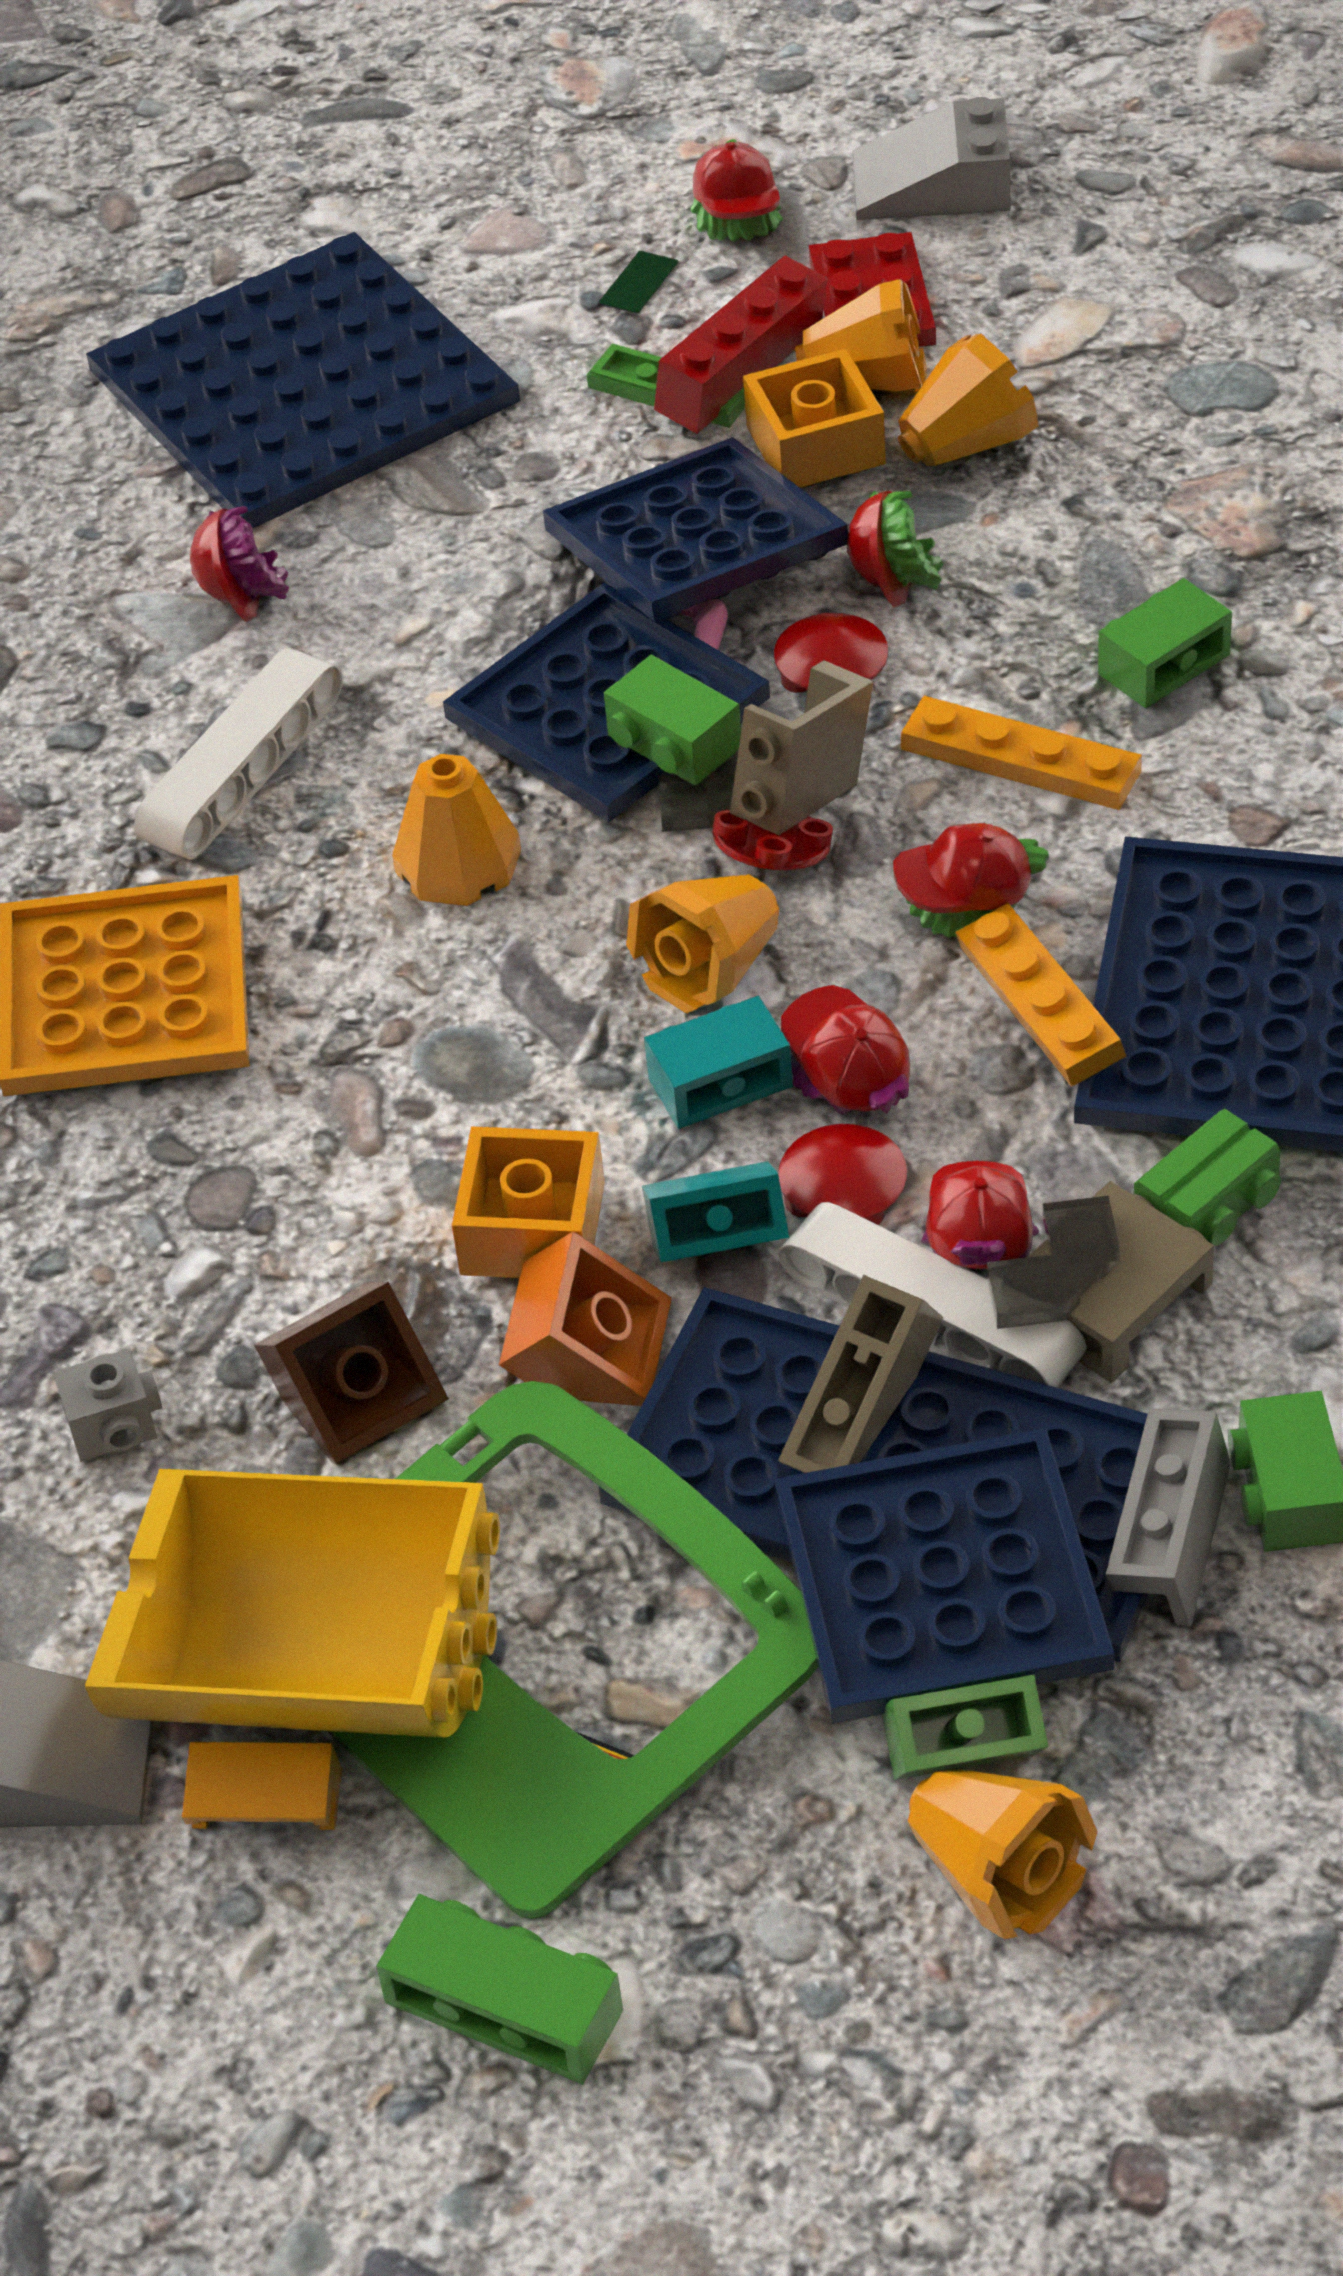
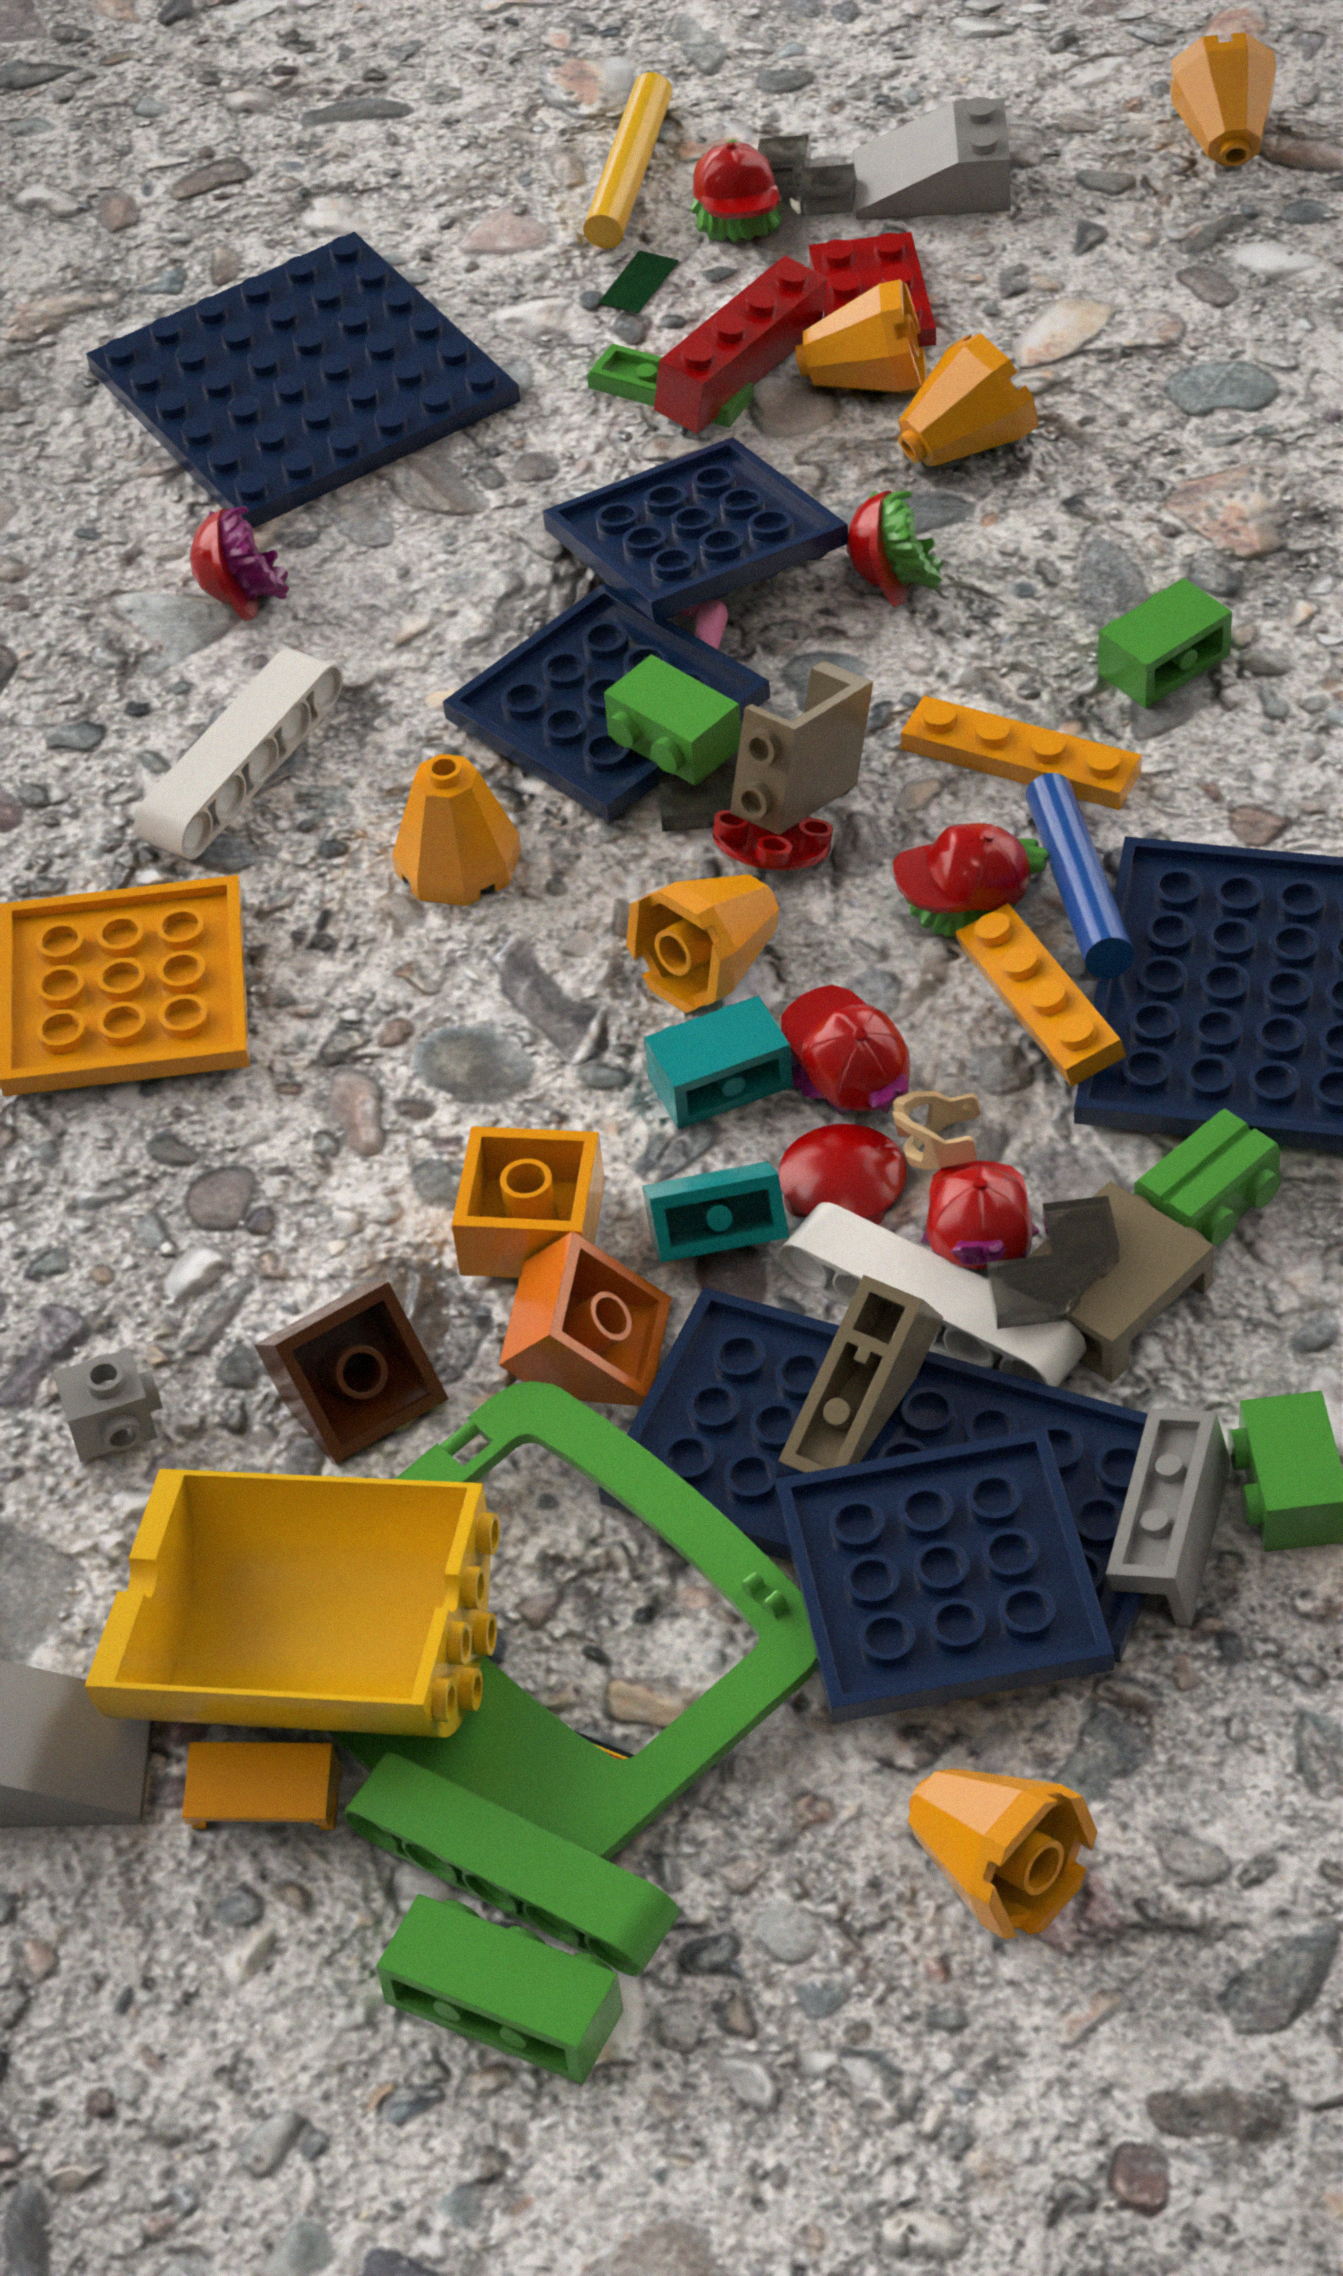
(512, 1864): none -> bright green beam
(628, 161): none -> yellow piece
(805, 187): none -> clear smoke tile
(815, 418): light orange brick -> none
(830, 637): red dish -> none
(941, 1113): none -> tan helmet
(964, 1727): bright green brick -> none
(1079, 876): none -> blue piece
(1225, 95): none -> light orange cone

